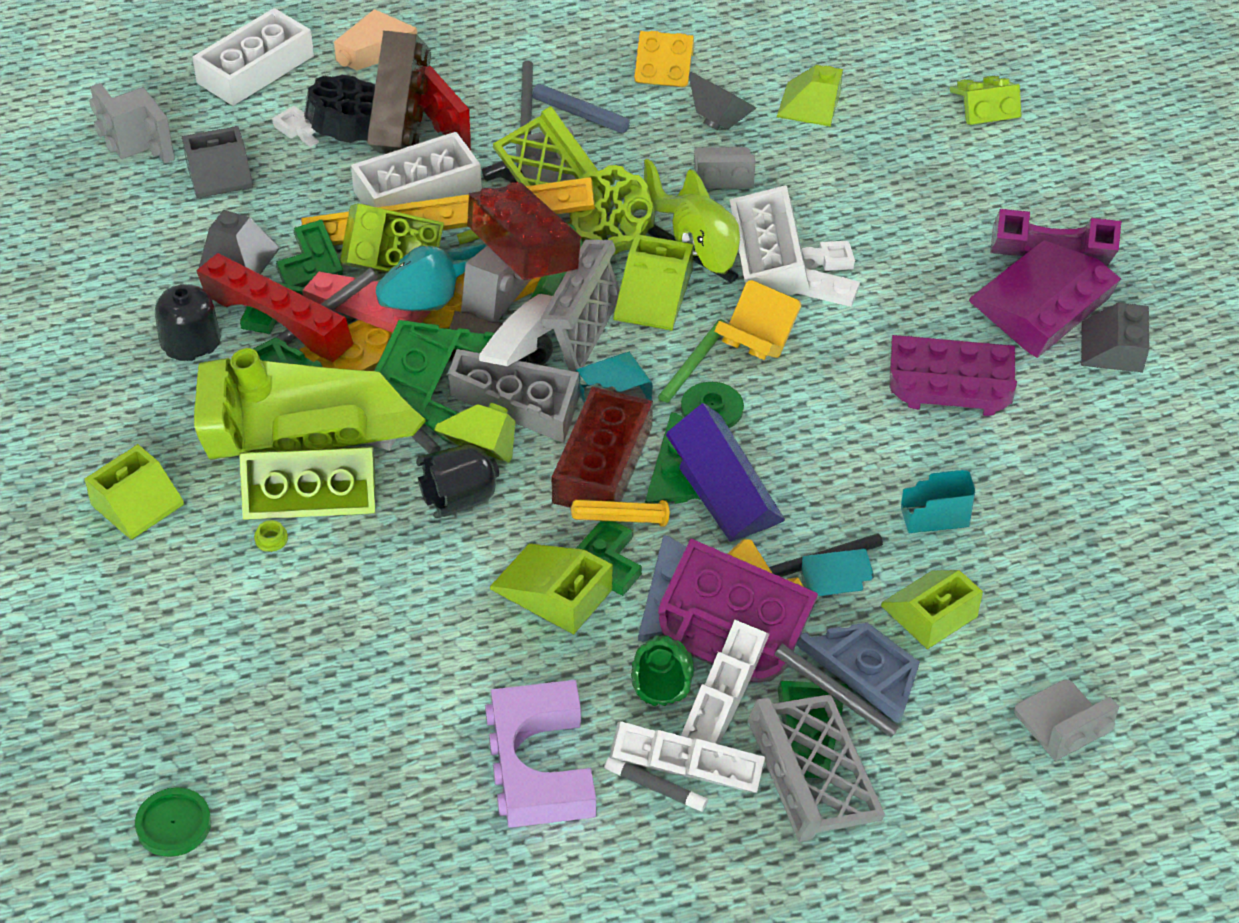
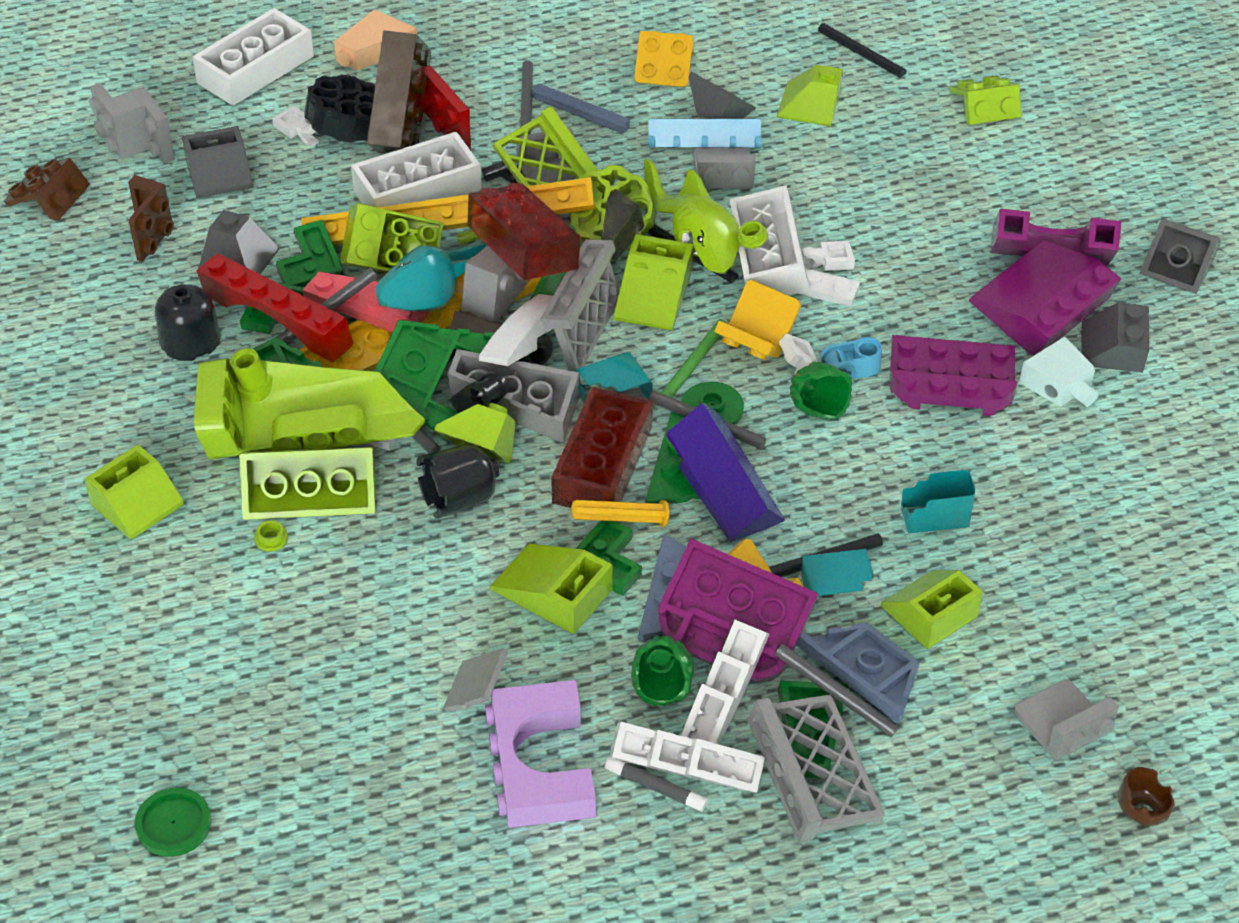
(51, 185): none -> reddish brown bracket
(150, 217): none -> reddish brown bracket
(475, 680): none -> light grey piece
(487, 390): none -> black piece
(621, 222): none -> clear smoke tile
(684, 409): none -> dark grey bar
(704, 133): none -> medium azure hinge
(752, 235): none -> lime plate
(797, 351): none -> white plate
(821, 390): none -> green hair
(856, 357): none -> medium azure piece
(862, 50): none -> black bar
(1060, 374): none -> light aqua torso
(1143, 787): none -> reddish brown hair
(1180, 255): none -> dark grey slope

